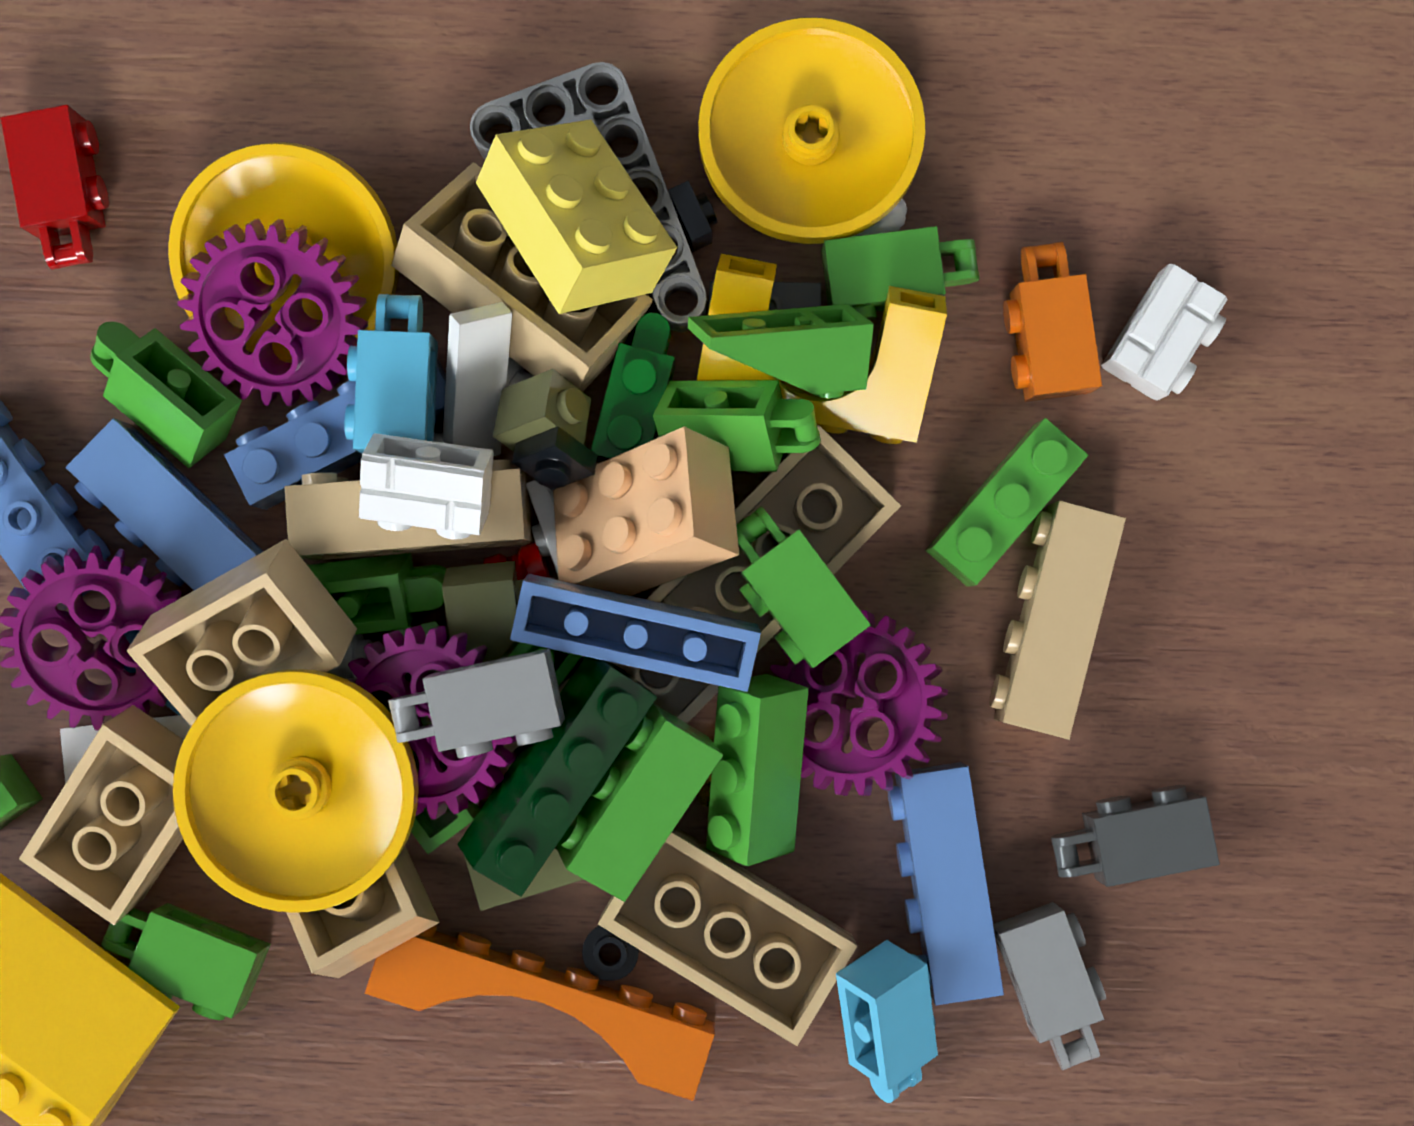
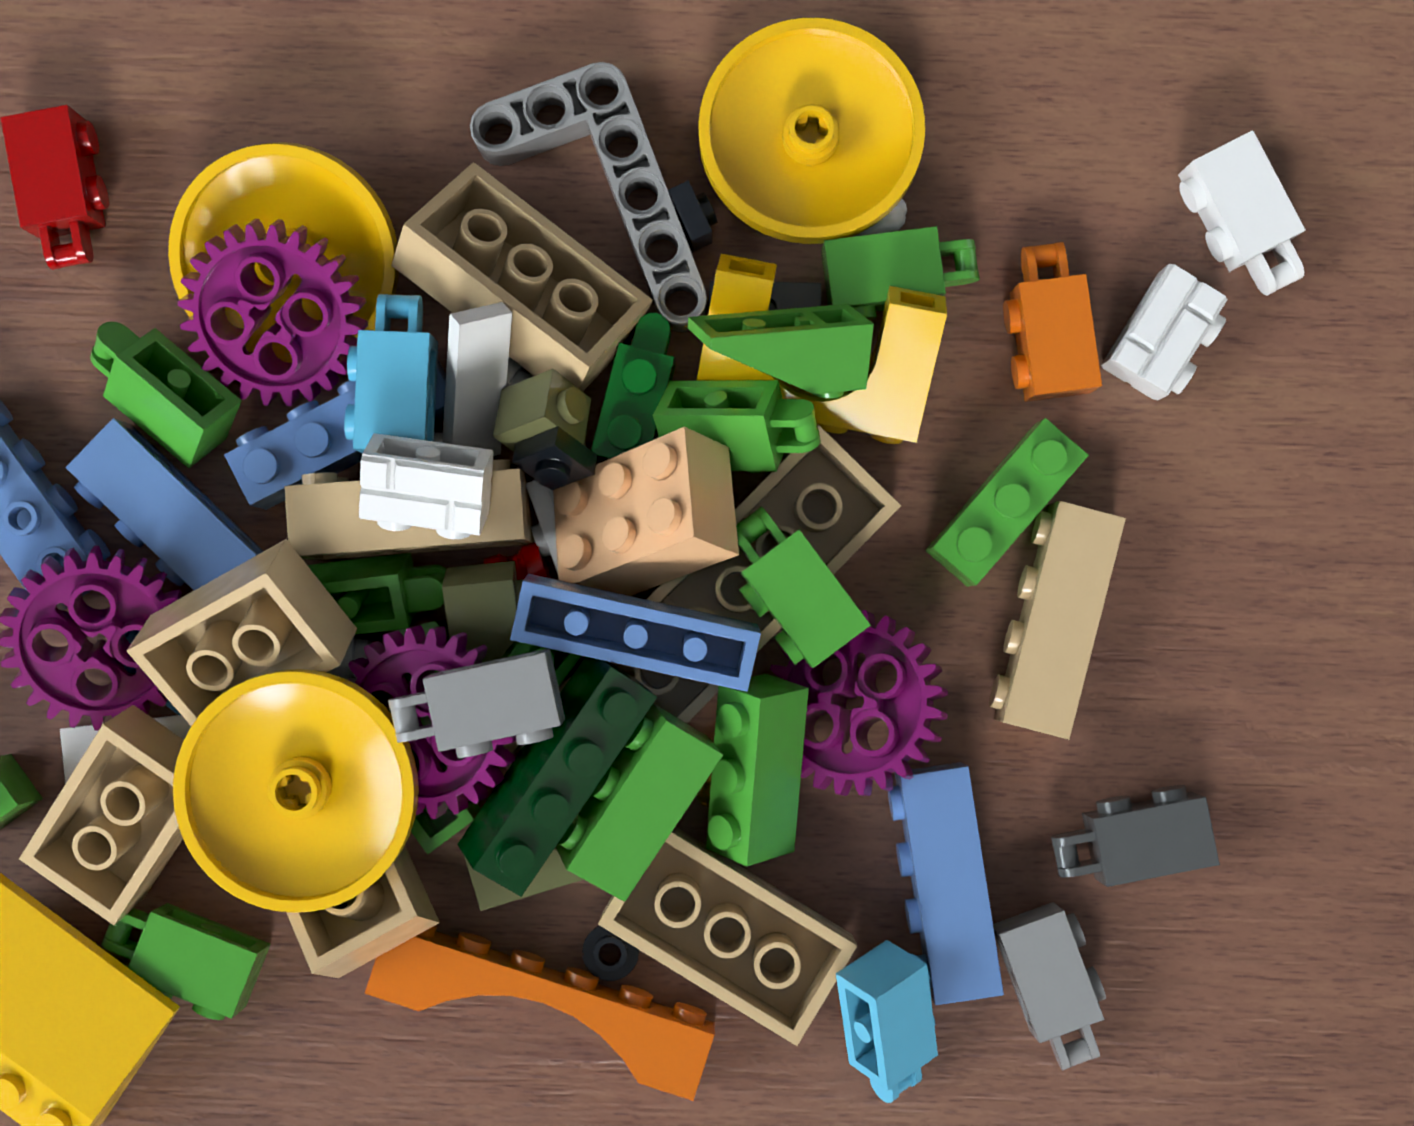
(575, 215): light yellow brick -> none
(1245, 211): none -> white brick

